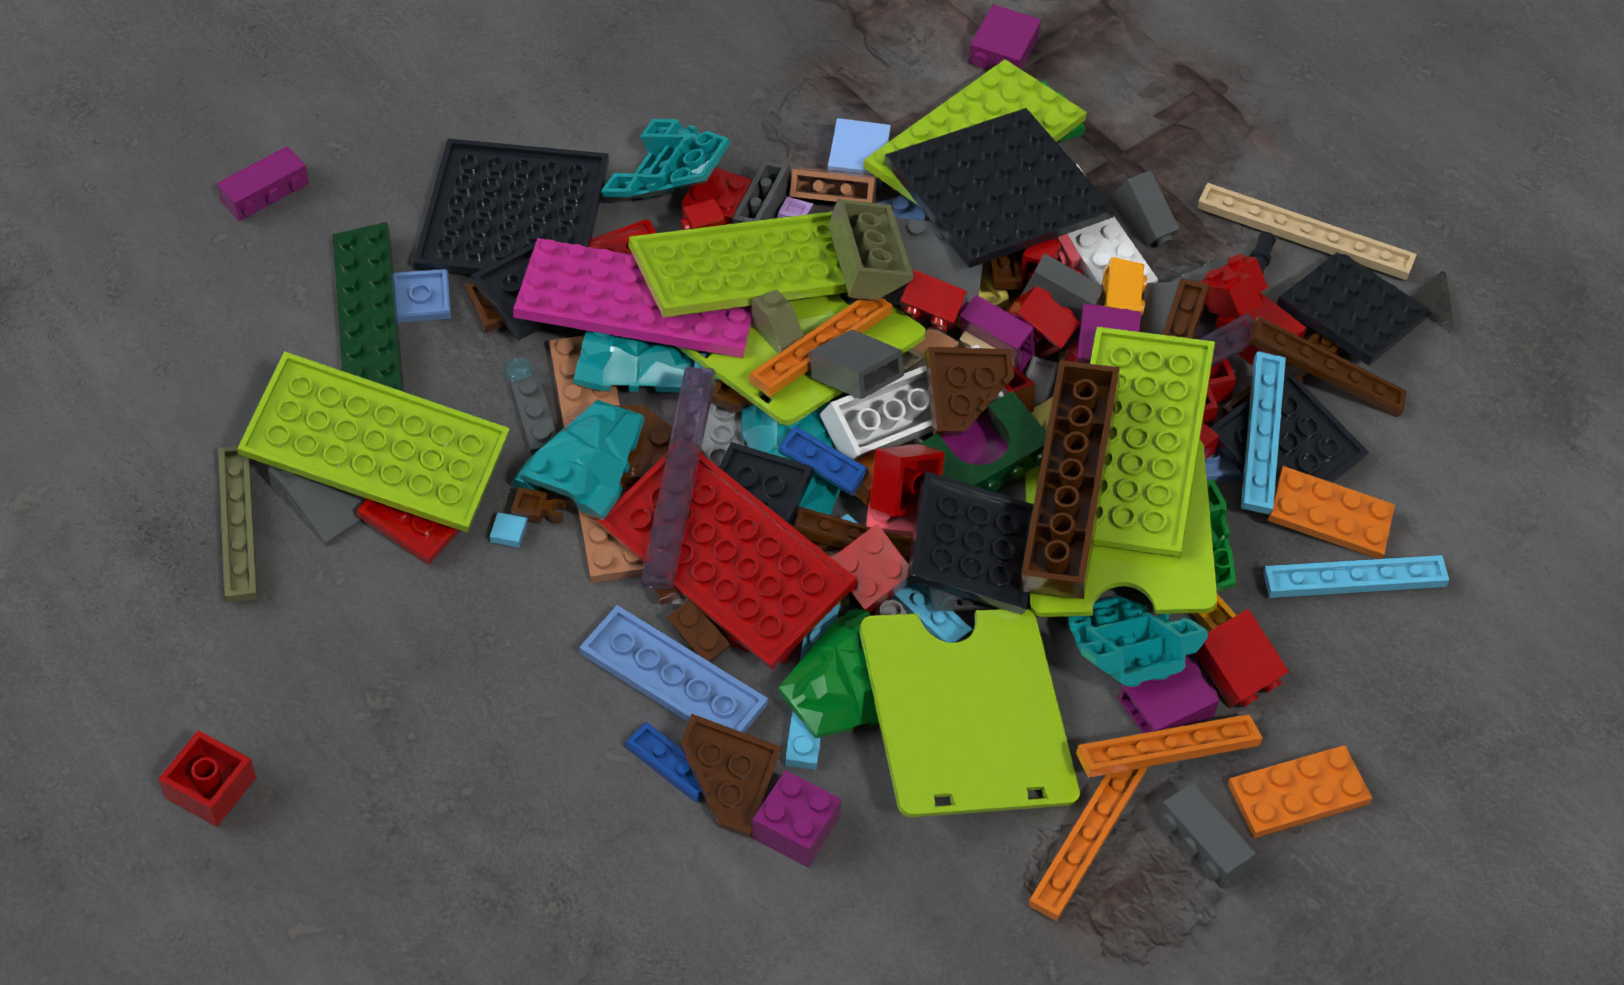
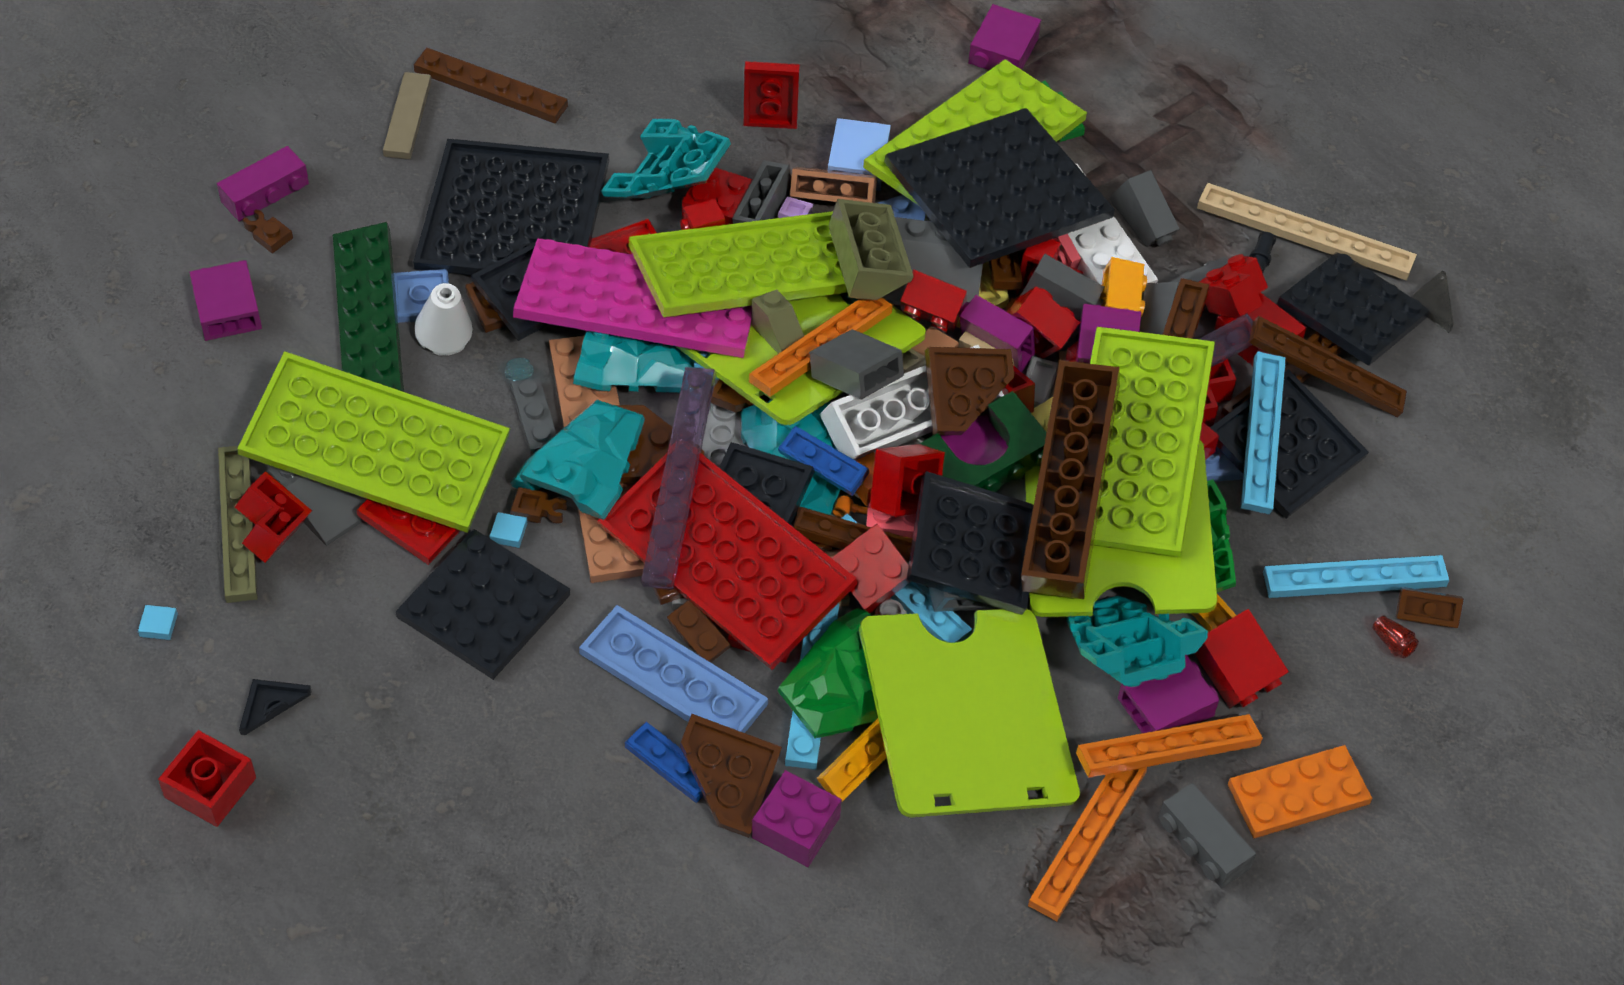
(157, 622): none -> medium azure tile
(225, 300): none -> magenta brick
(268, 233): none -> reddish brown plate
(269, 700): none -> black tile
(274, 513): none -> red brick
(407, 115): none -> dark tan tile
(444, 321): none -> white cone
(483, 603): none -> black plate
(491, 85): none -> reddish brown plate
(771, 95): none -> red plate
(845, 505): none -> orange hand
(855, 763): none -> light orange plate
(1331, 512): orange plate -> none
(1395, 636): none -> clear red cone
(1429, 607): none -> reddish brown plate

